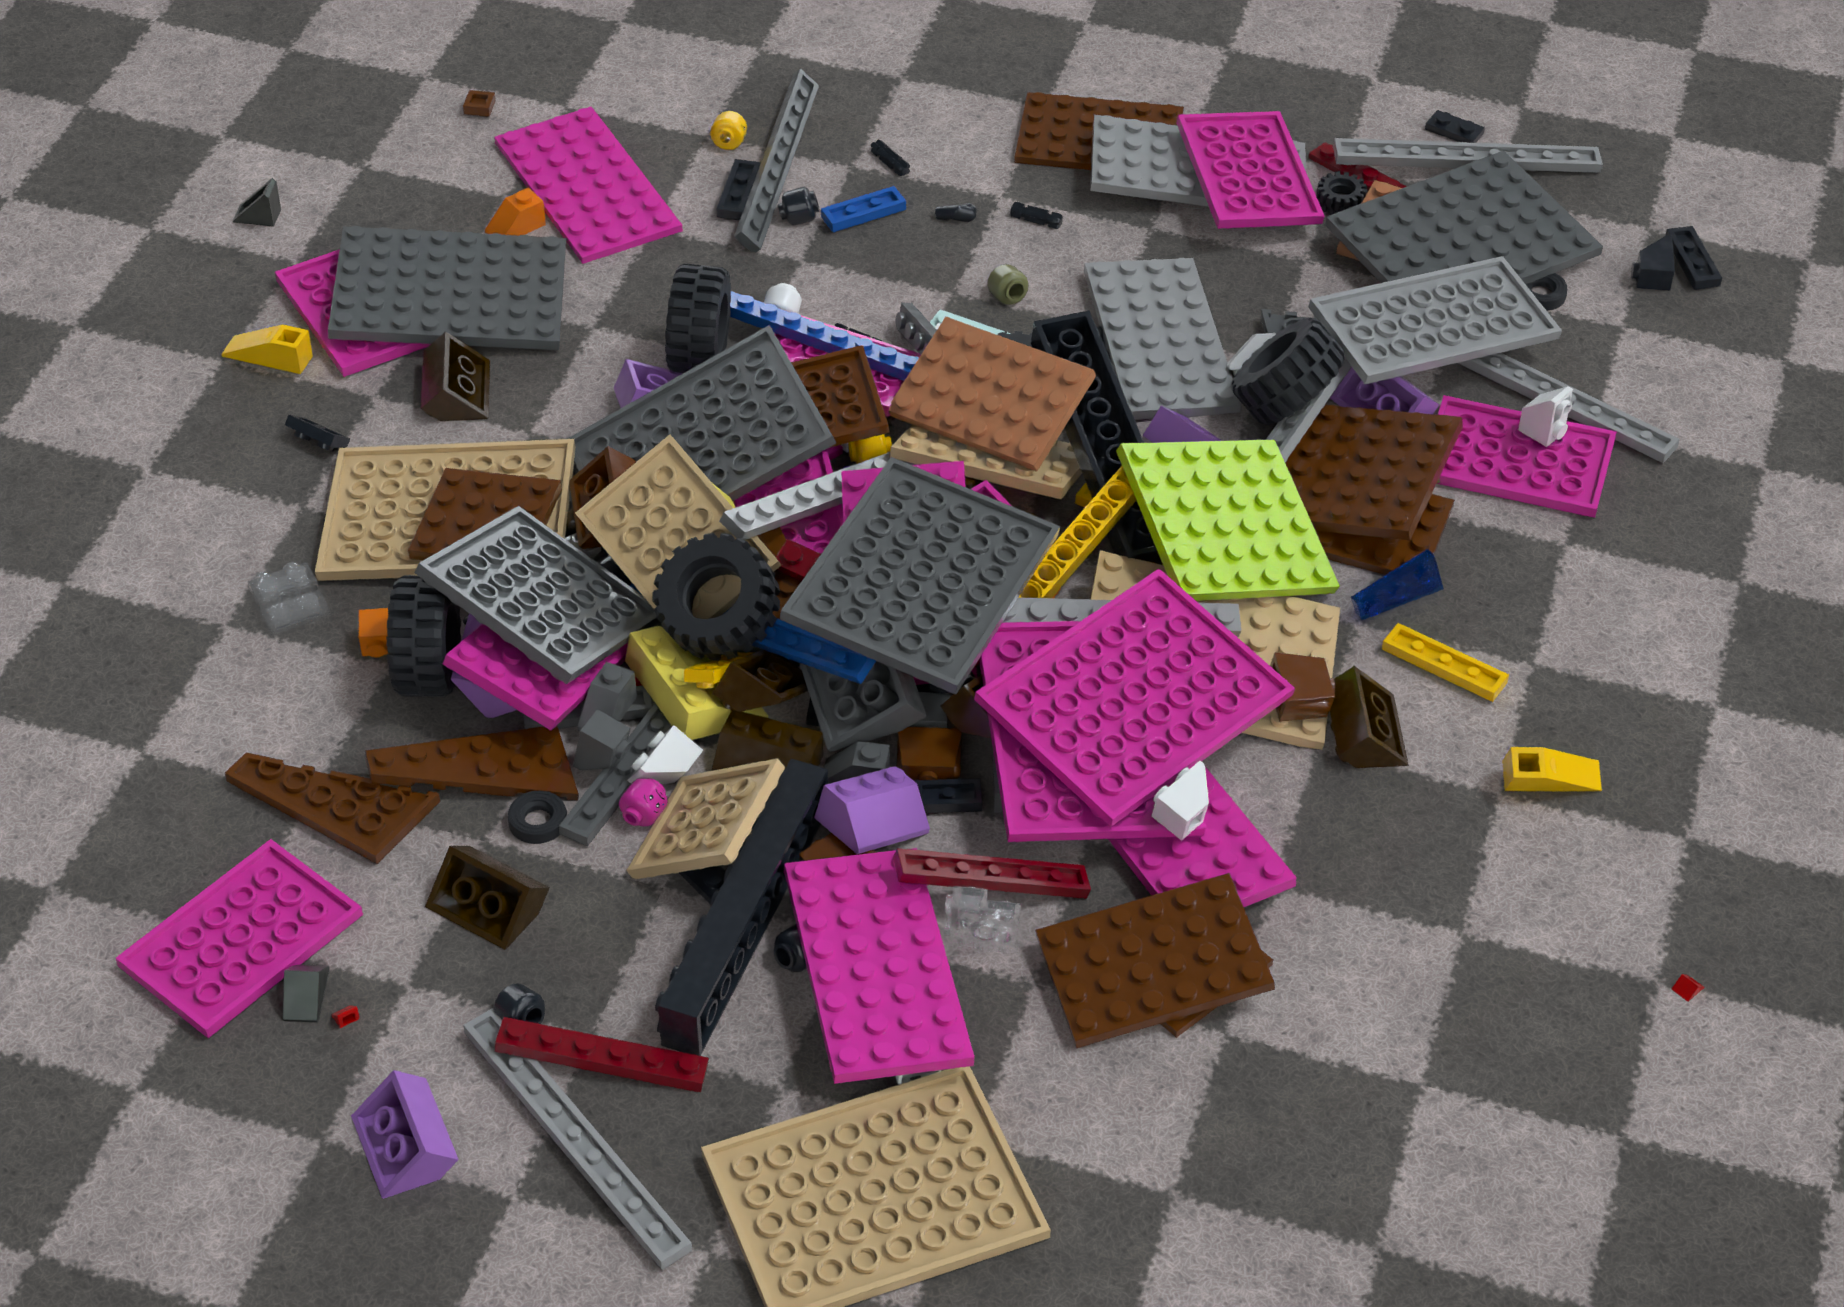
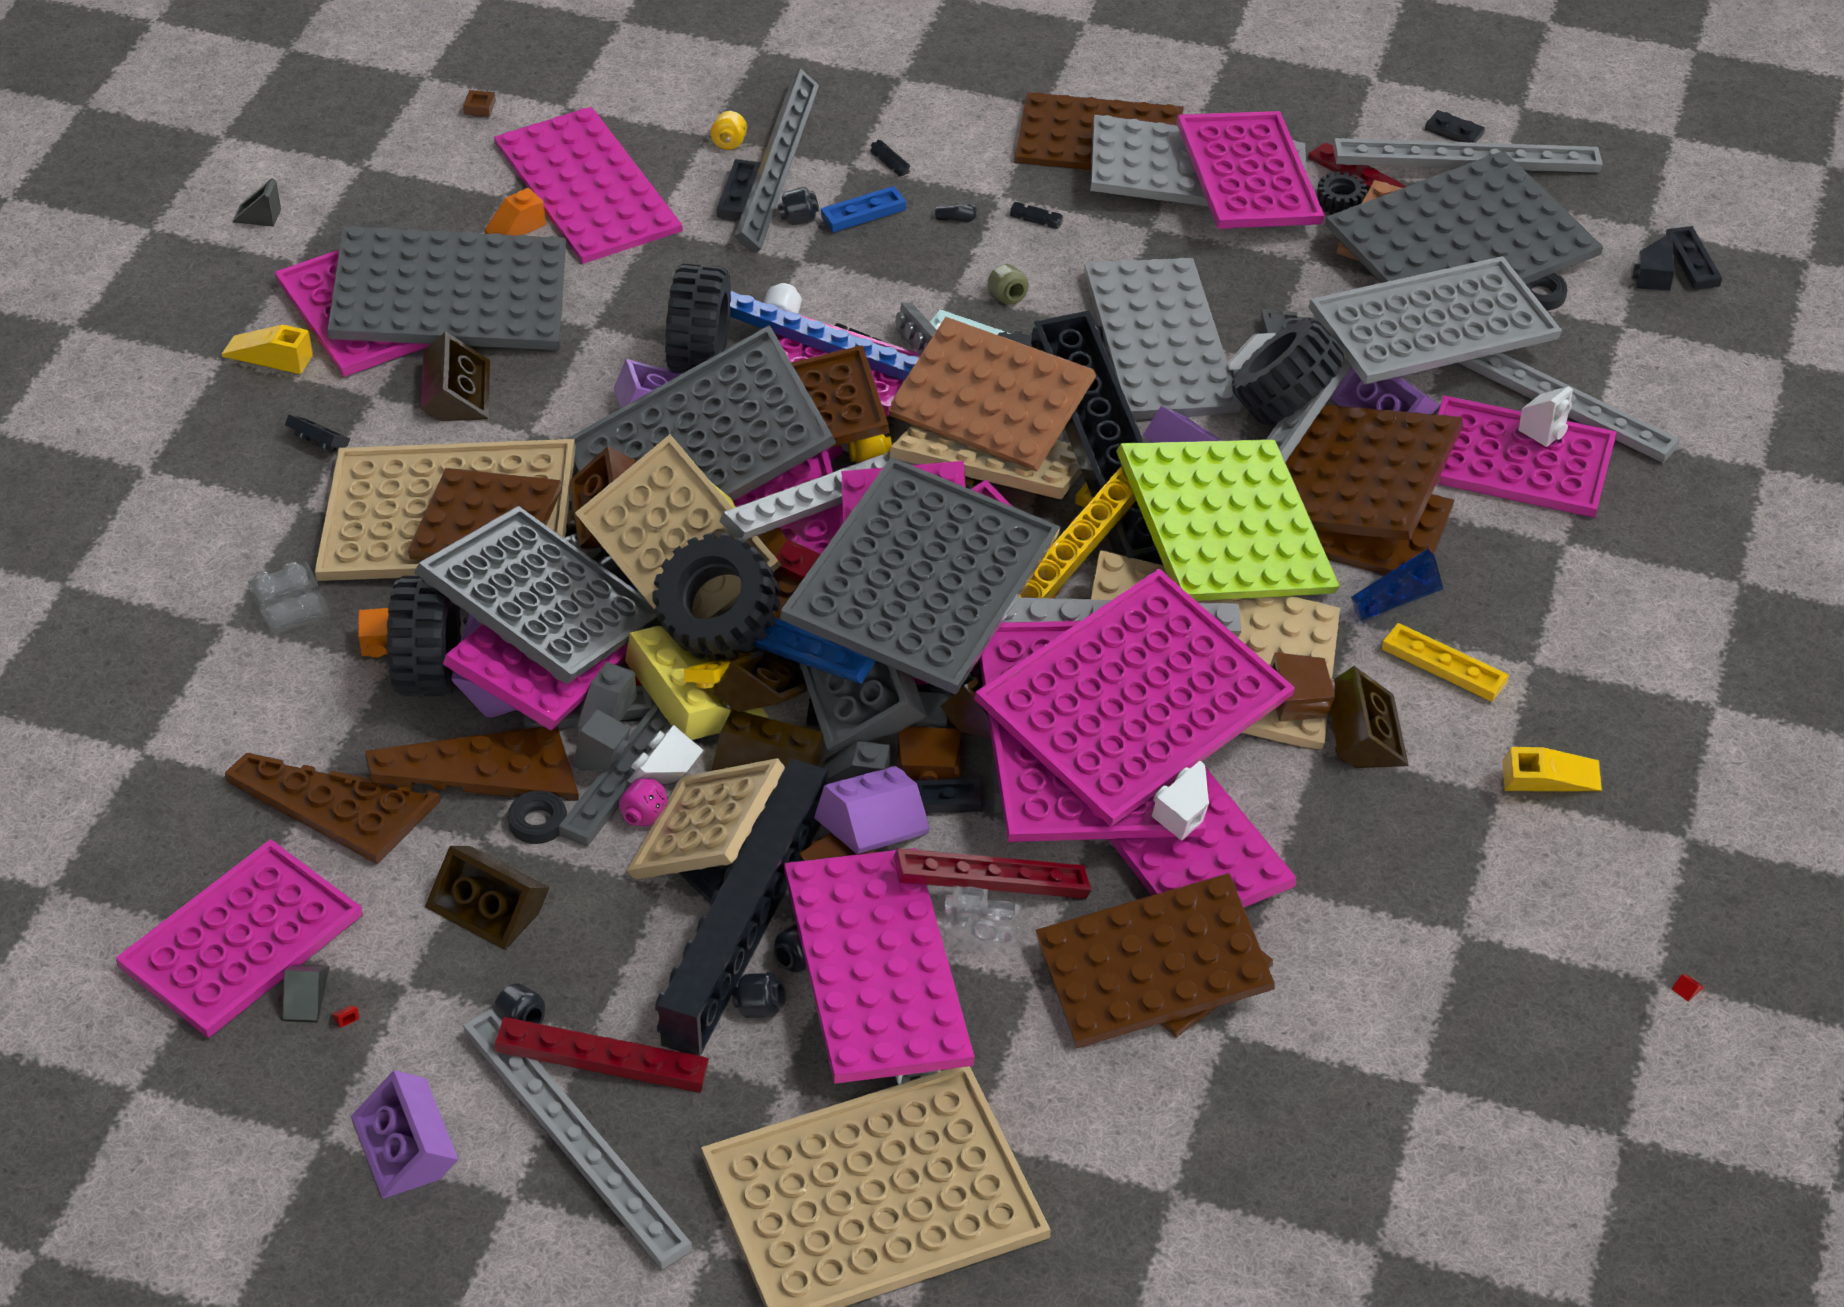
(759, 995): none -> black head

